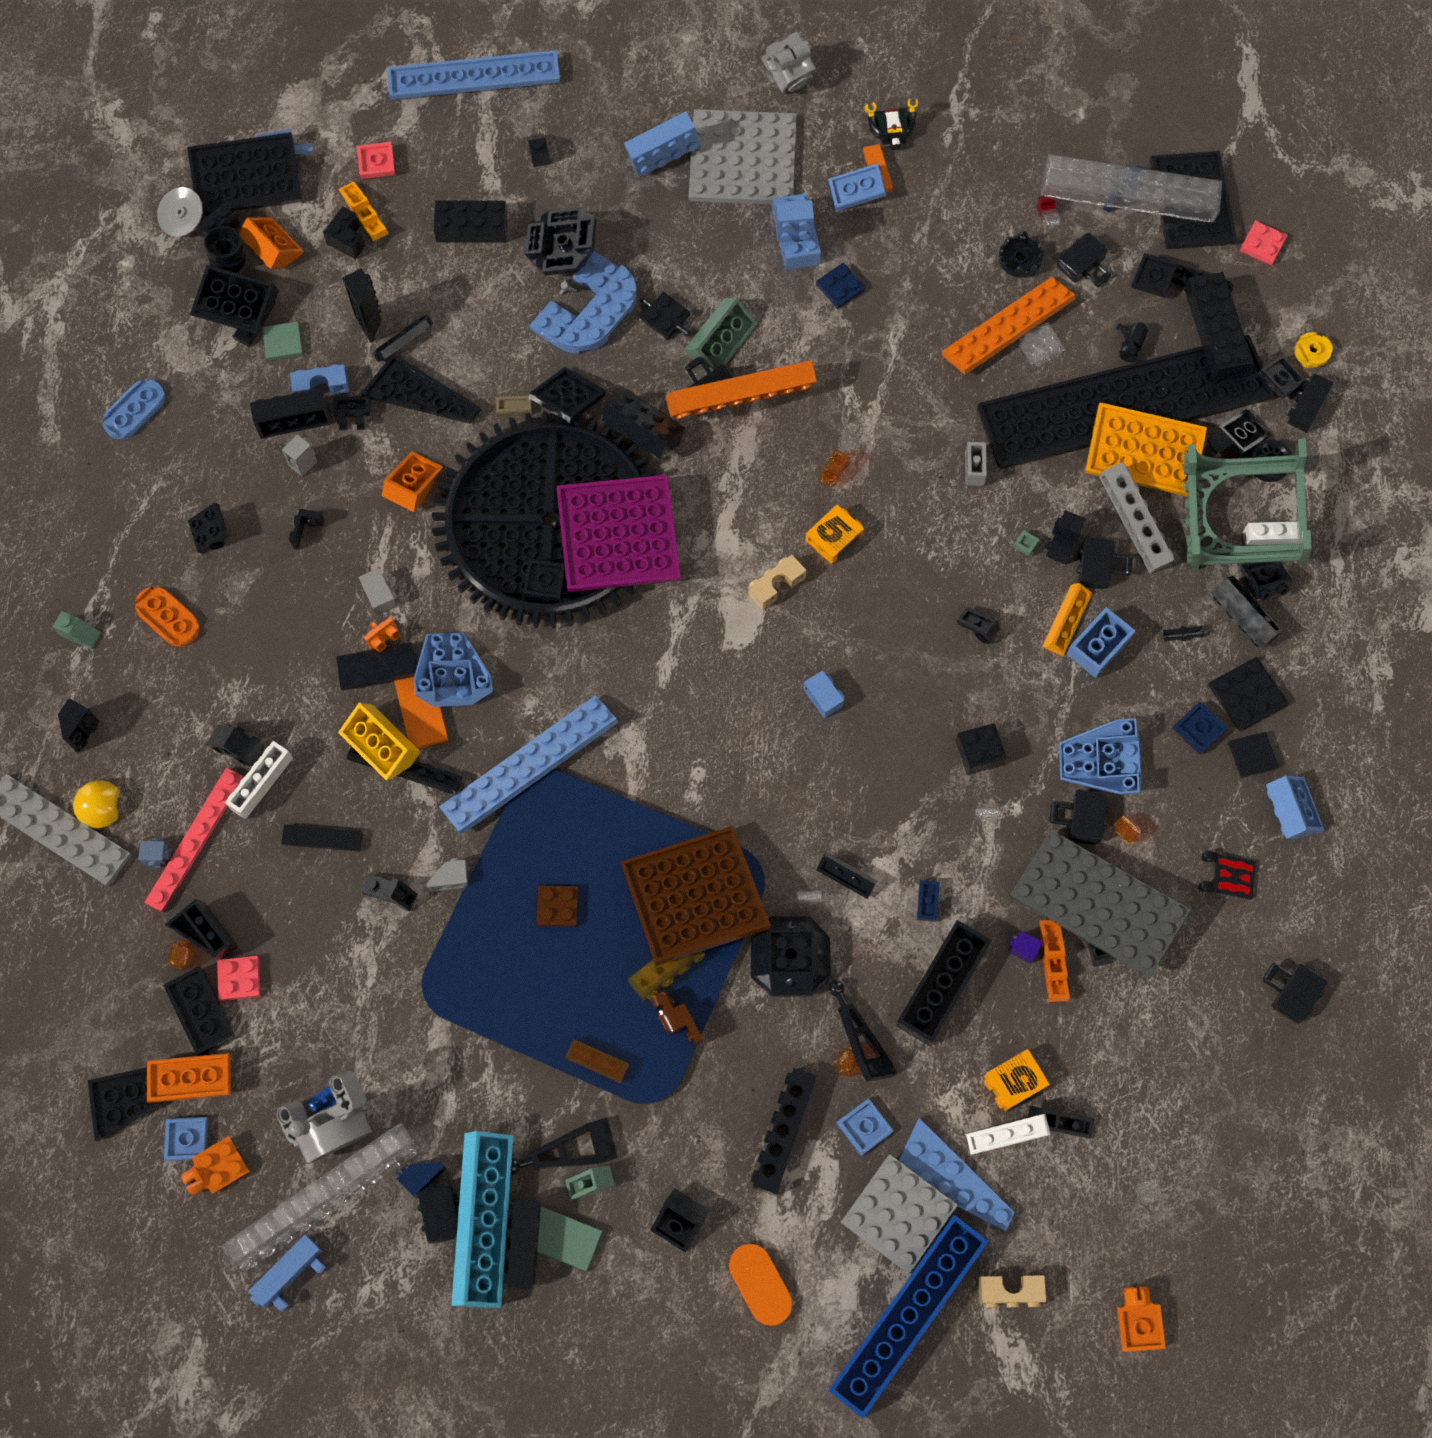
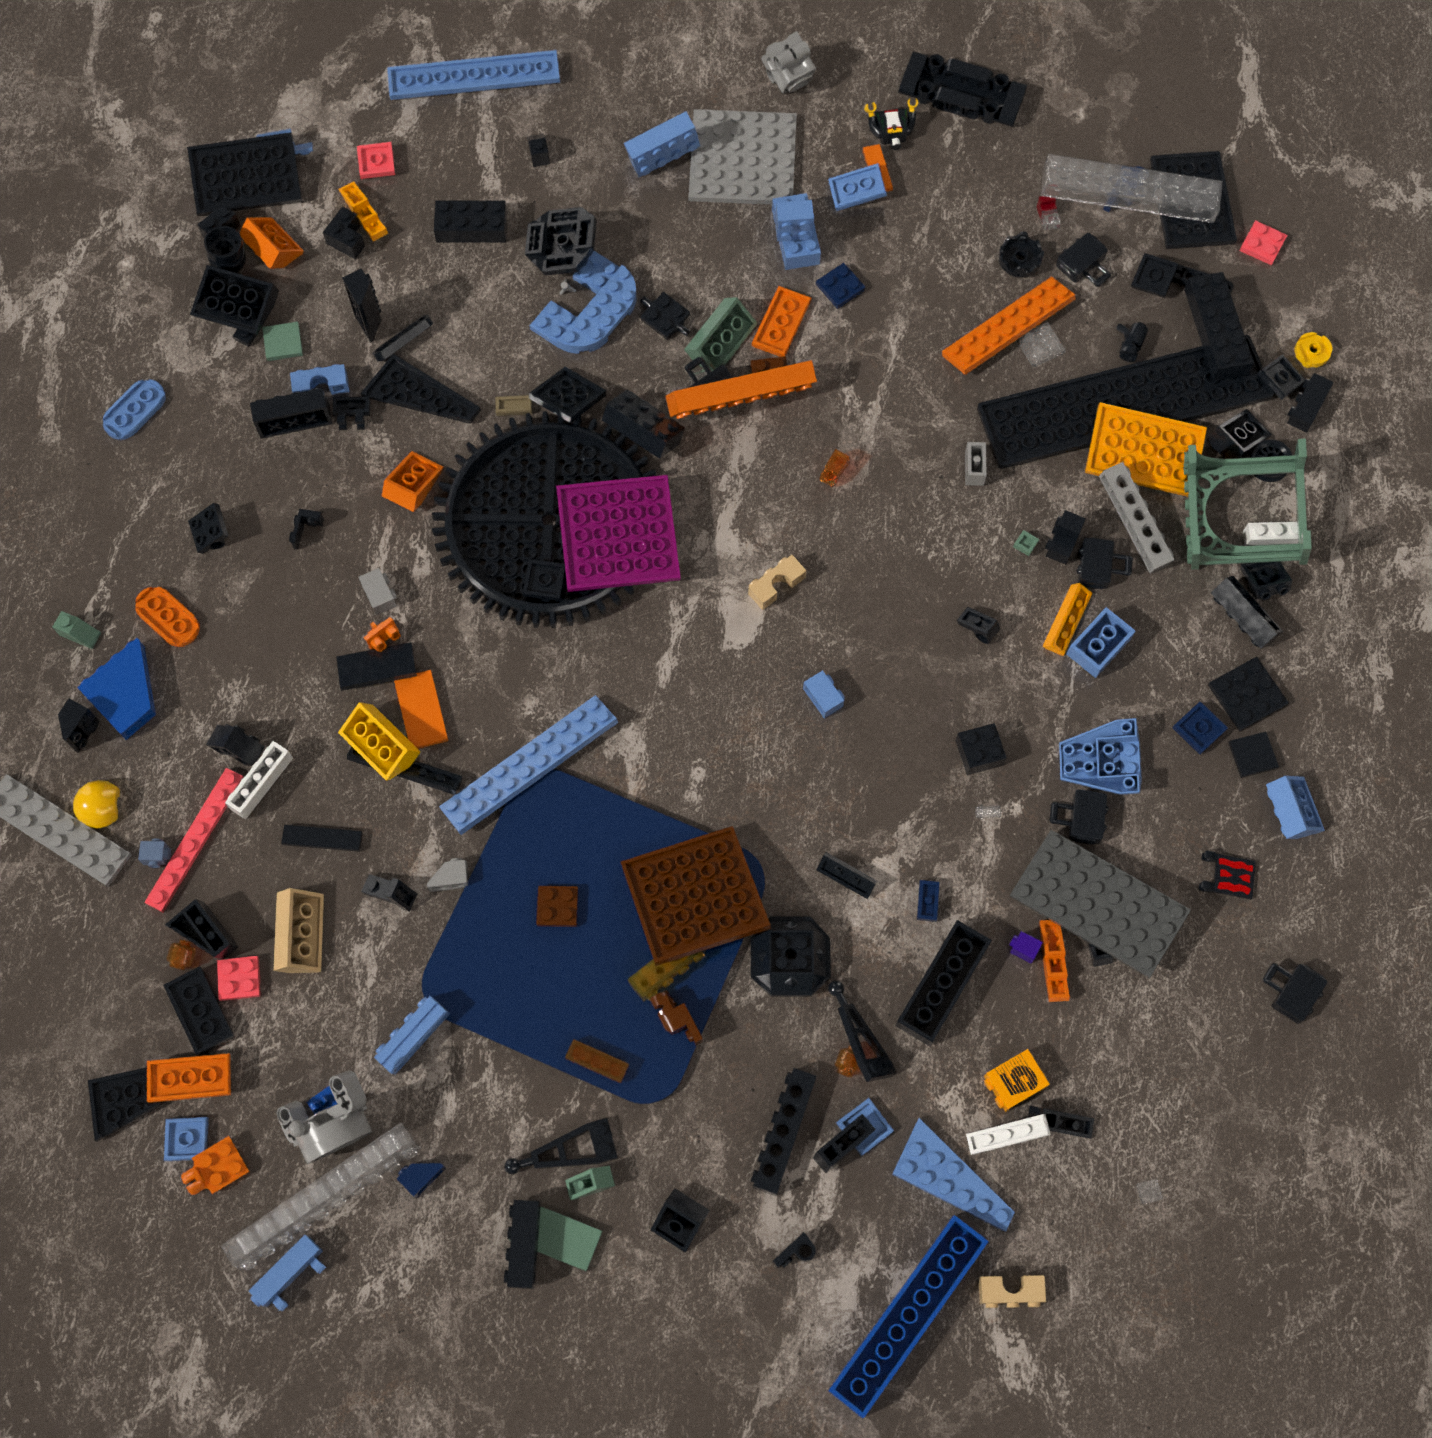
(123, 689): none -> blue slope
(179, 212): light grey piece -> none
(298, 931): none -> tan slope
(300, 455): light grey brick -> none
(411, 1035): none -> medium blue brick
(438, 1213): black piece -> none
(450, 672): medium blue wedge -> none
(482, 1220): medium azure brick -> none
(760, 1284): orange tile -> none
(767, 364): none -> reddish brown plate
(781, 321): none -> orange tile
(784, 1257): none -> black plate
(809, 896): clear pin -> none
(834, 533): light orange panel -> none
(843, 1143): none -> black slope
(899, 1214): light grey plate -> none
(962, 89): none -> black panel
(1127, 830): clear orange brick -> none
(1140, 1321): orange plate -> none
(1183, 633): black pin -> none

